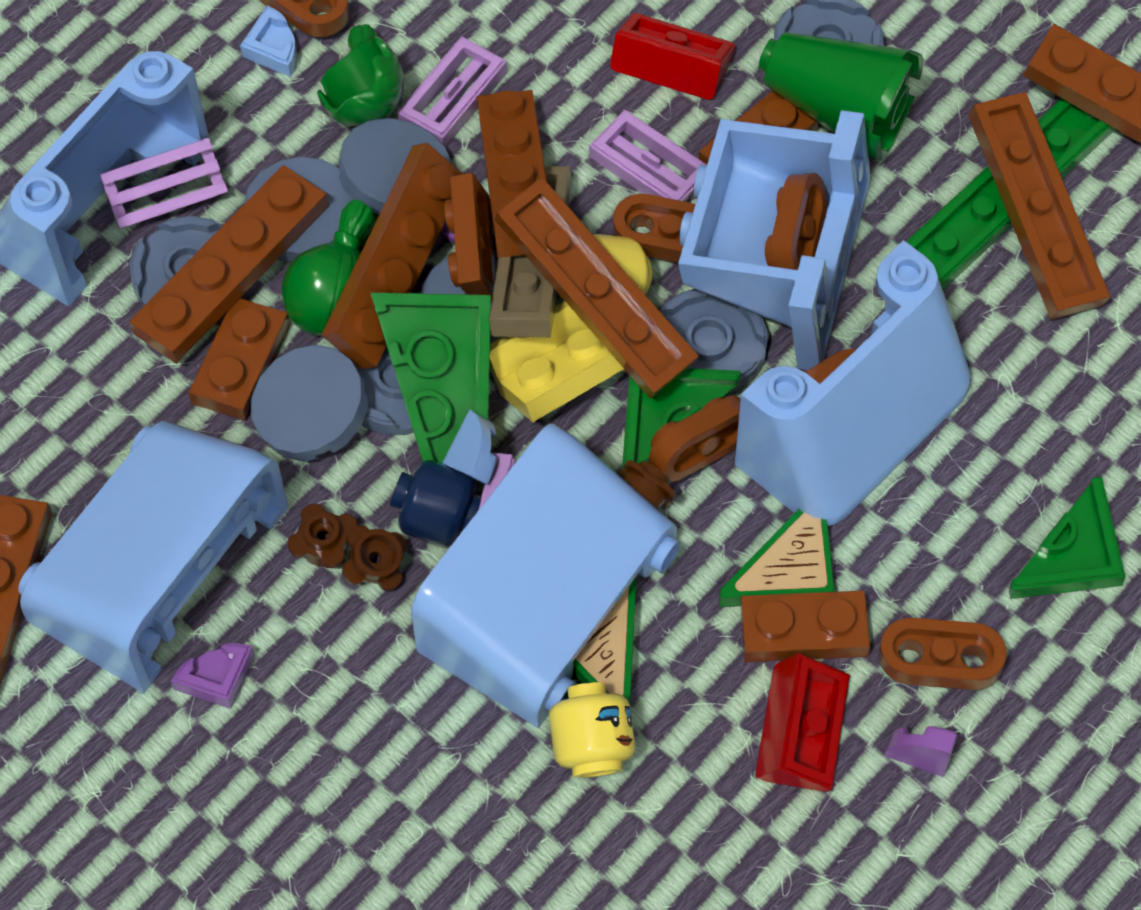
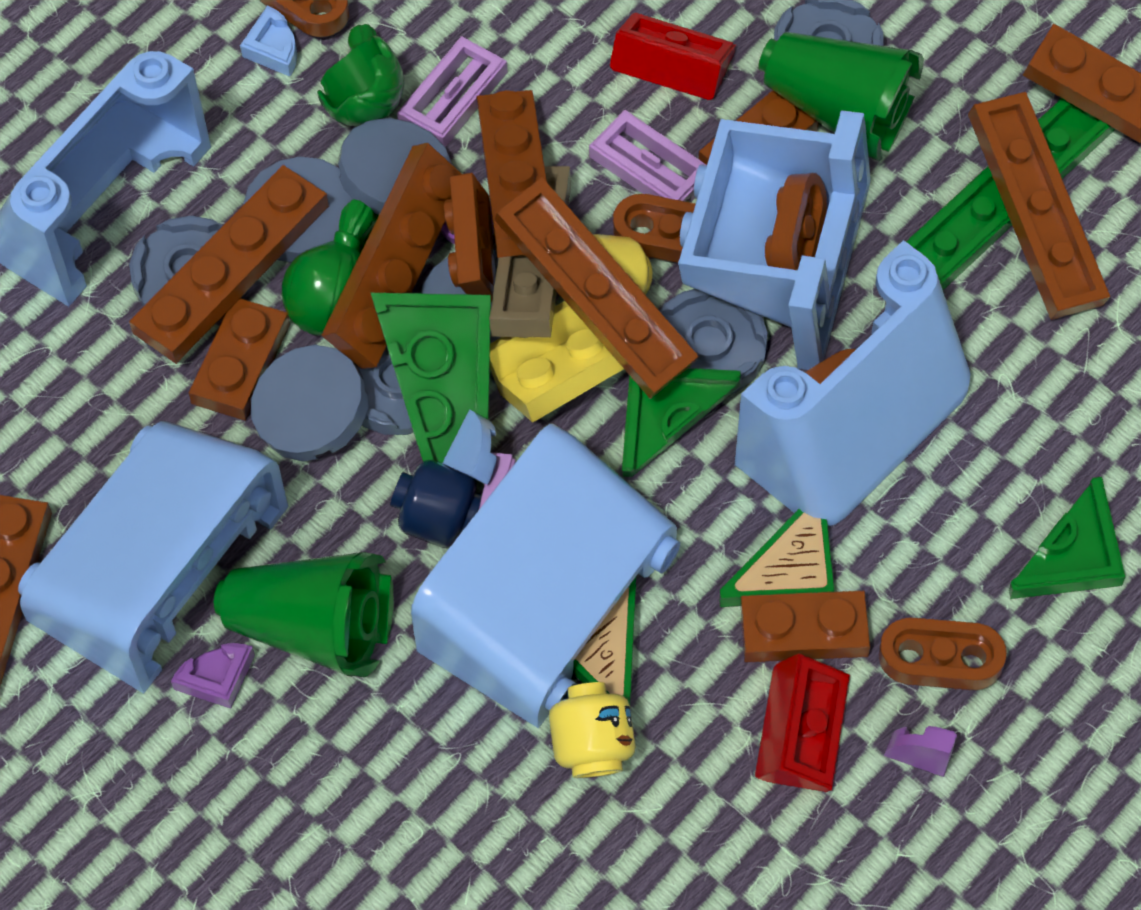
(209, 168): lavender tile -> none
(313, 608): none -> green cone
(326, 552): reddish brown plate -> none
(386, 545): reddish brown plate -> none
(649, 482): reddish brown plate -> none
(696, 440): dark orange plate -> none

